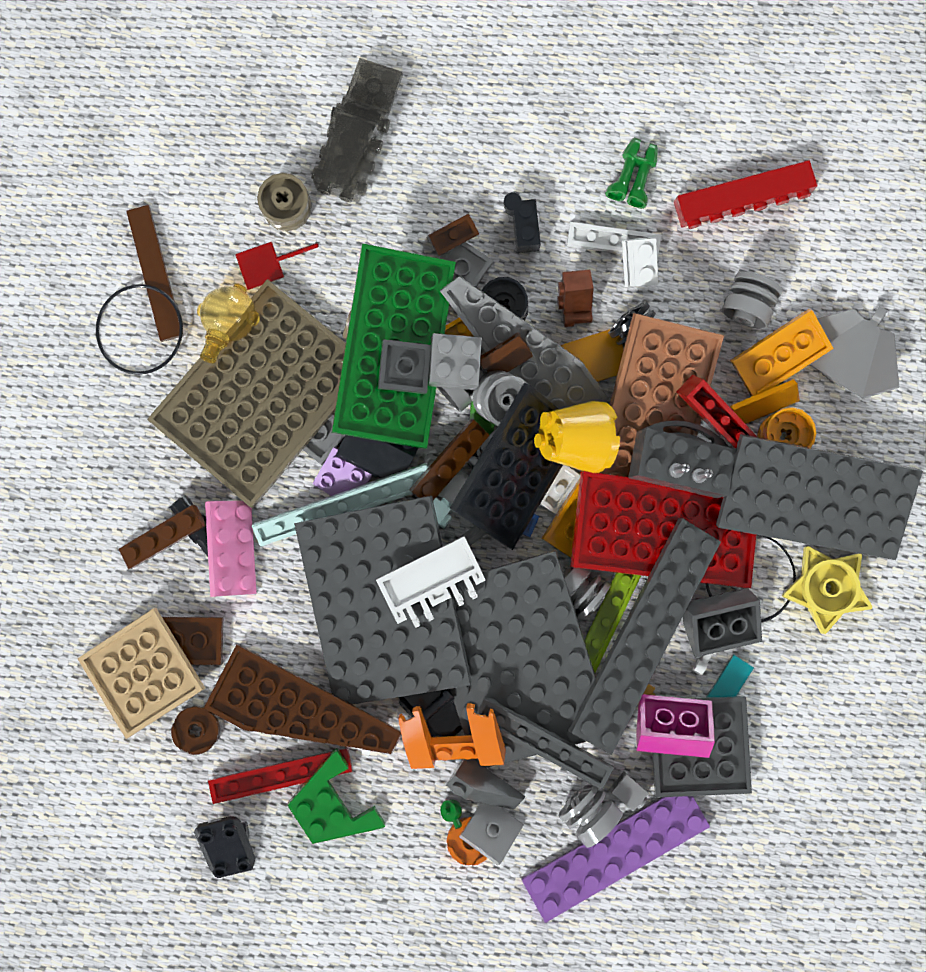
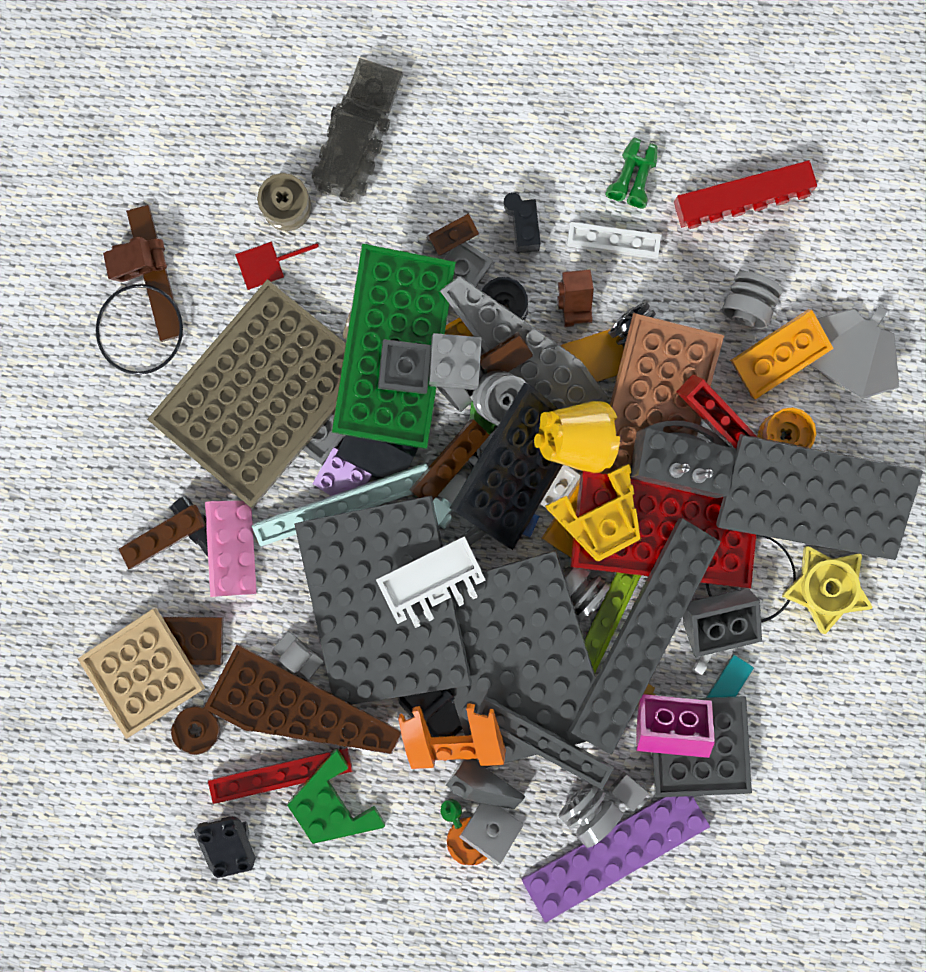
(134, 259): none -> copper hinge
(227, 317): clear yellow piece -> none
(297, 655): none -> light grey tile
(607, 526): none -> yellow wing
(640, 262): white plate -> none
(767, 402): light orange tile -> none

